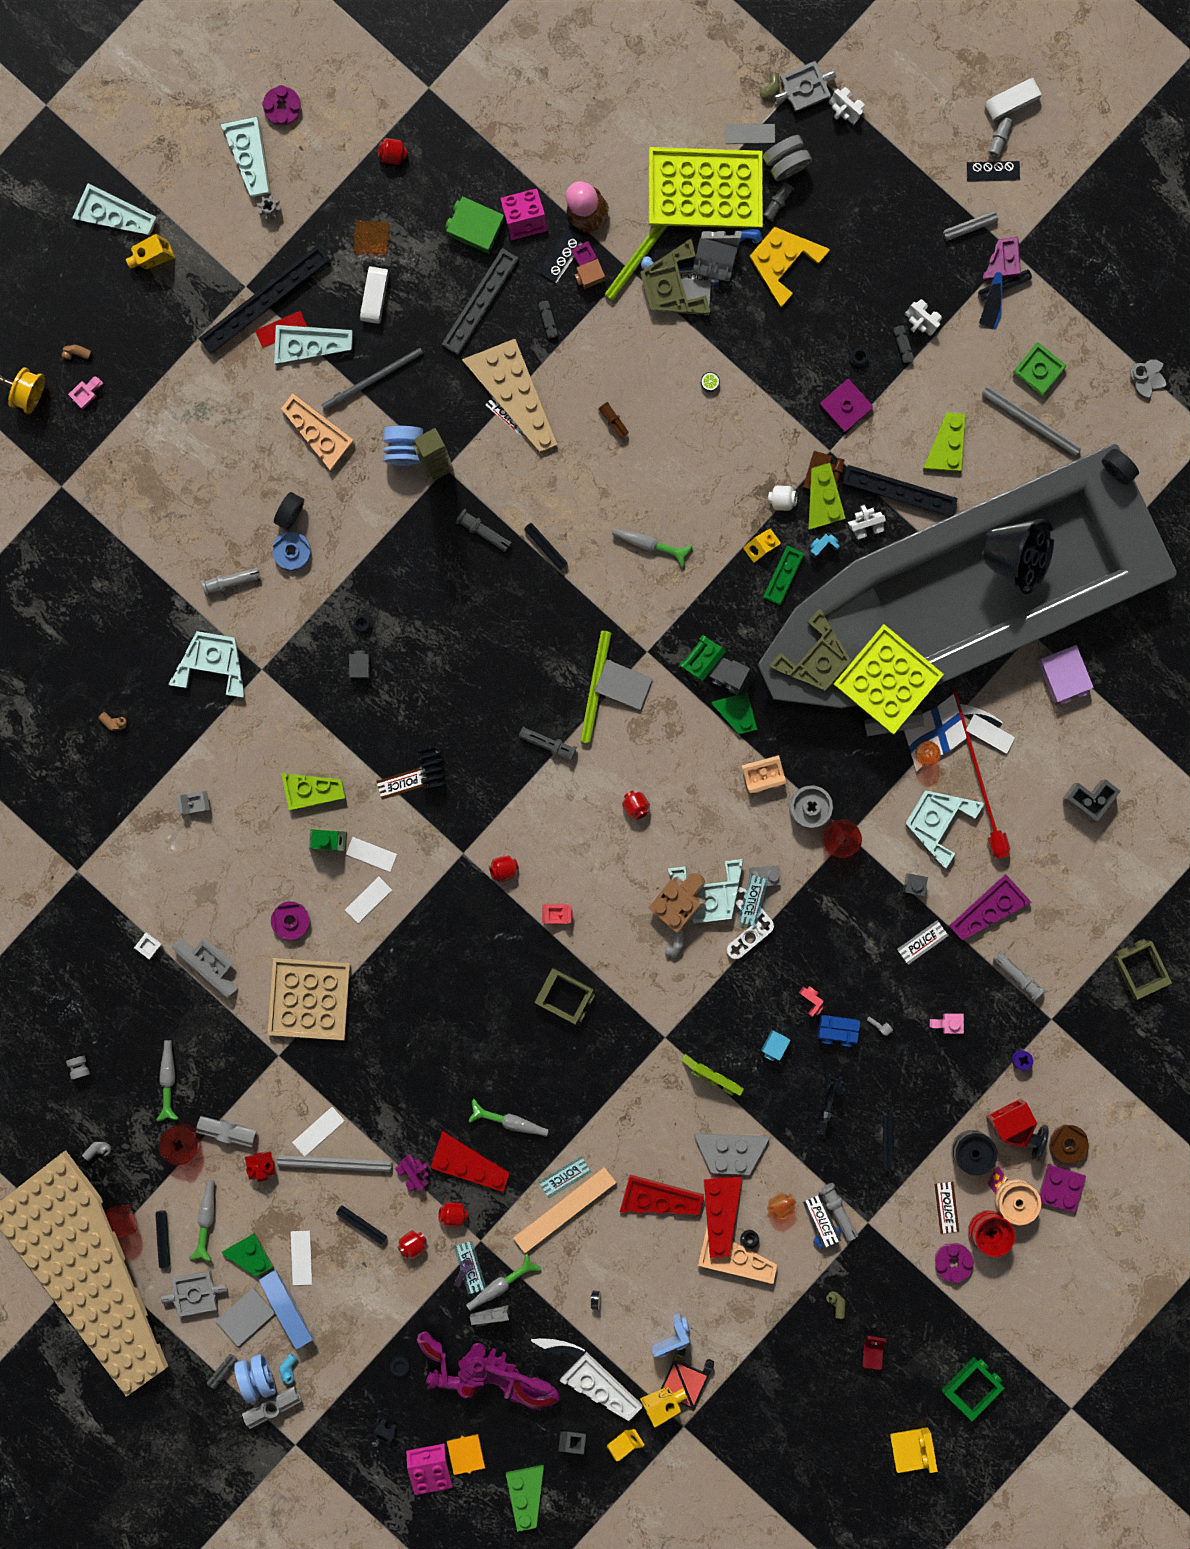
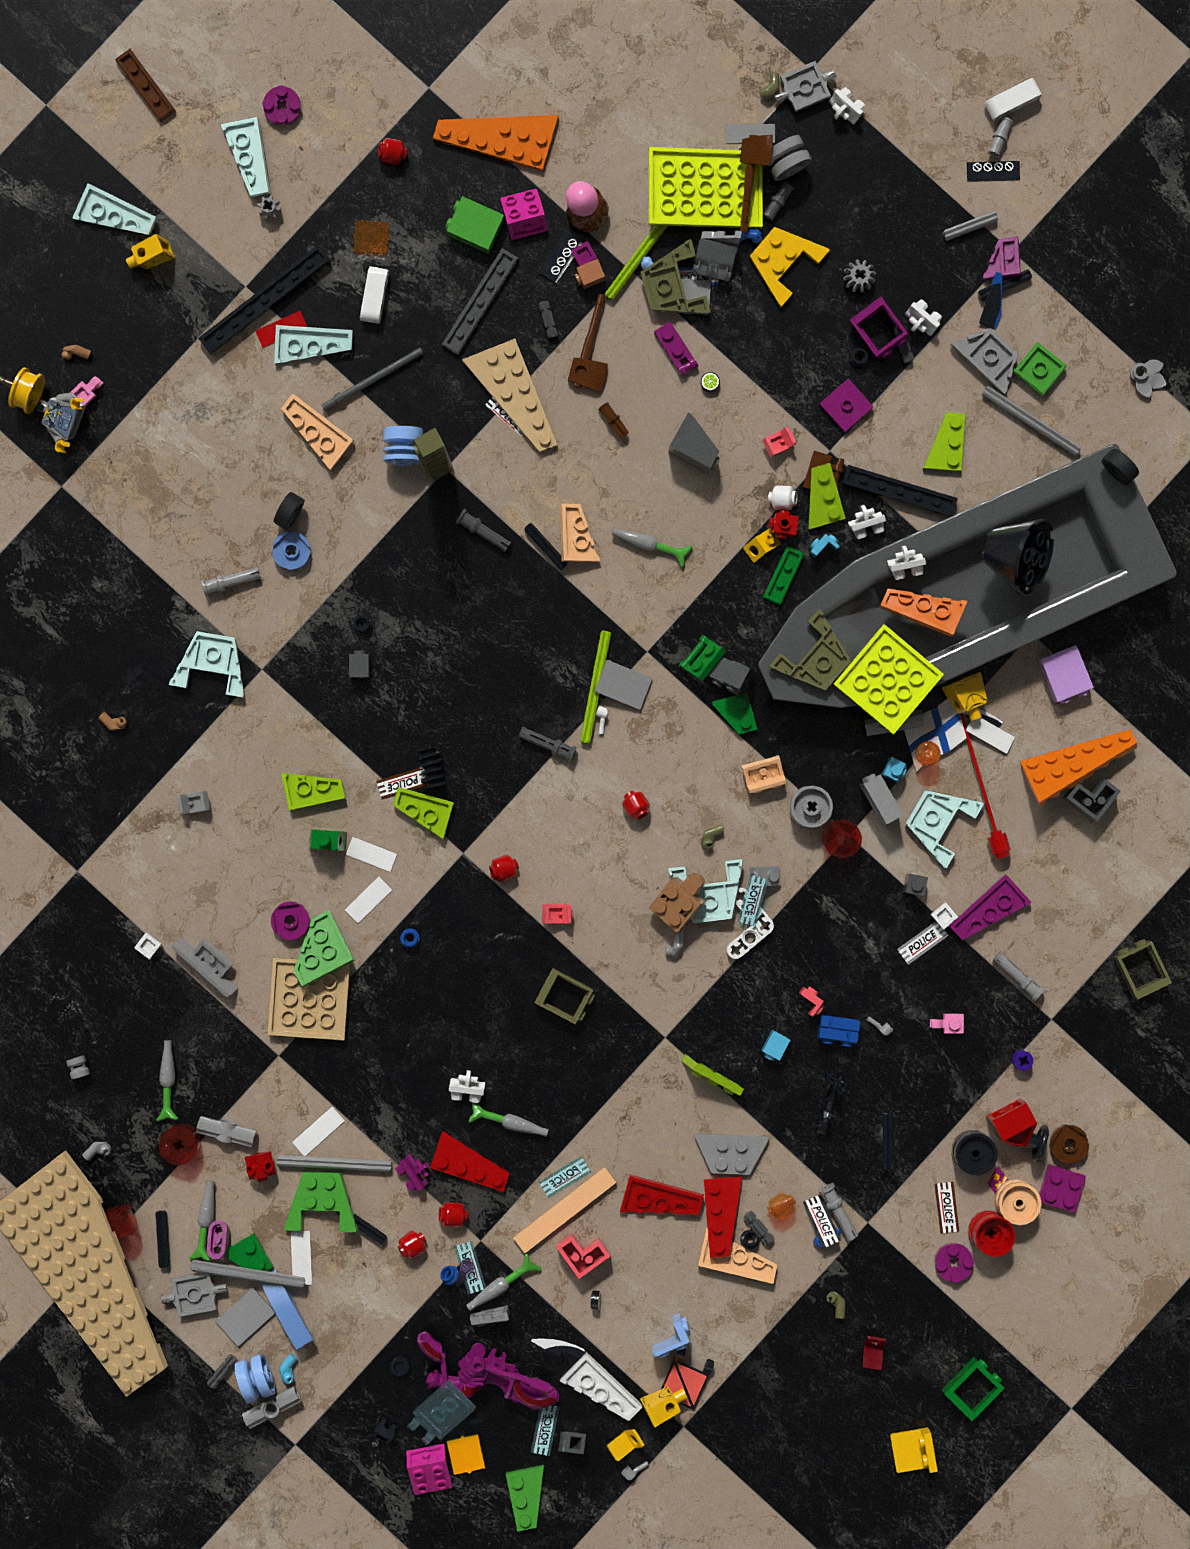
(62, 418): none -> torso
(145, 85): none -> reddish brown tile
(217, 1240): none -> magenta plate
(248, 1274): none -> light grey axle
(321, 1193): none -> bright green wing
(322, 950): none -> bright green plate
(405, 942): none -> blue plate
(425, 809): none -> lime wing
(441, 1411): none -> clear light blue tile
(449, 1275): none -> blue plate
(466, 1084): none -> white hips
(512, 139): none -> orange wing
(545, 1430): none -> clear light blue sticker
(575, 537): none -> light nougat wing
(582, 1259): none -> coral brick
(588, 372): none -> reddish brown piece
(602, 712): none -> white hand
(629, 1474): none -> light grey hand
(675, 348): none -> magenta plate
(694, 446): none -> dark grey slope
(709, 835): none -> olive arm
(754, 151): none -> reddish brown piece
(758, 1227): none -> dark grey axle
(779, 442): none -> coral bracket
(789, 521): none -> red brick
(860, 283): none -> light grey gear
(868, 313): none -> magenta window
(881, 799): none -> light grey window
(894, 770): none -> medium azure brick
(905, 560): none -> white hips
(923, 609): none -> orange wing
(944, 915): none -> white plate
(967, 695): none -> yellow torso
(989, 356): none -> light grey wing
(1069, 766): none -> orange wing

